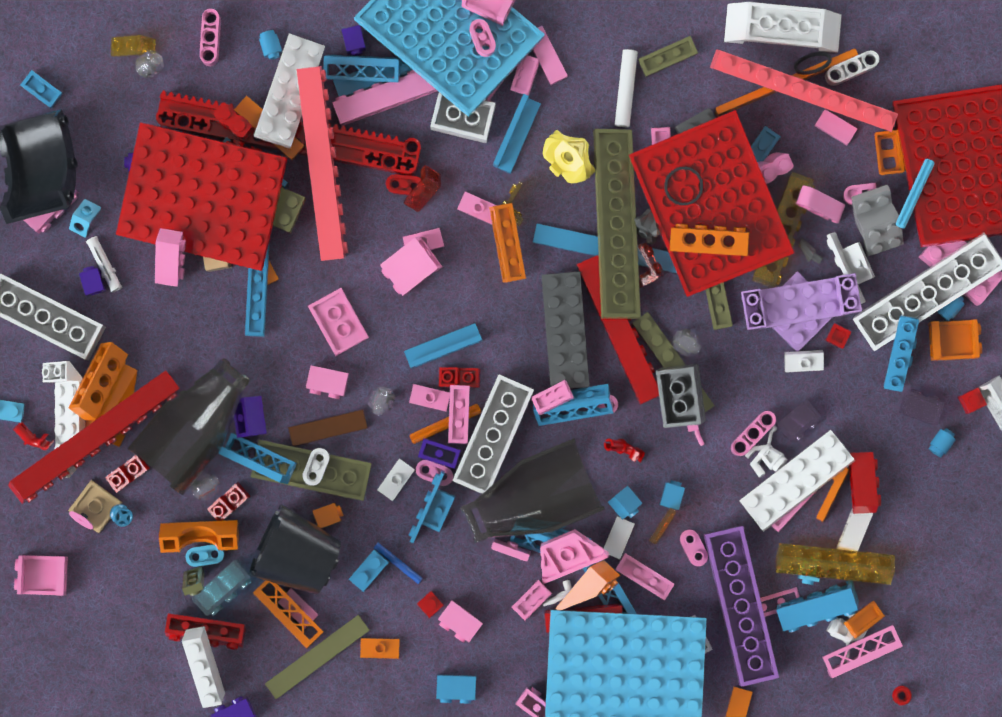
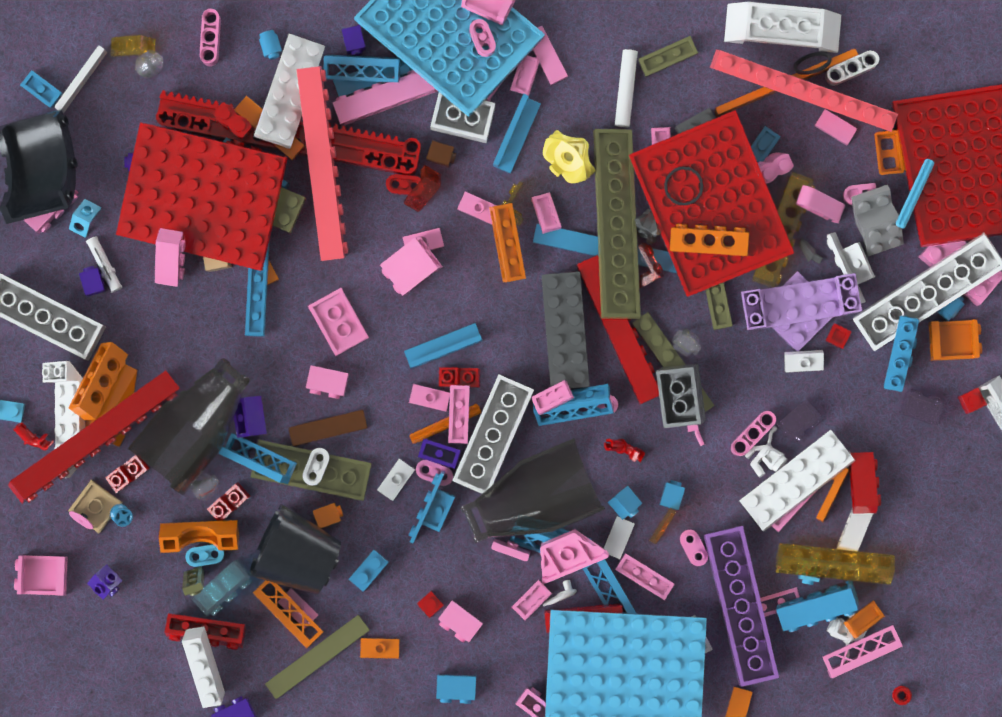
(81, 79): none -> white tile
(105, 582): none -> dark purple brick
(381, 400): clear head -> none
(398, 563): blue bar -> none
(441, 154): none -> reddish brown brick
(546, 213): none -> bright pink plate
(596, 580): slope -> none
(942, 442): dark azure brick -> none

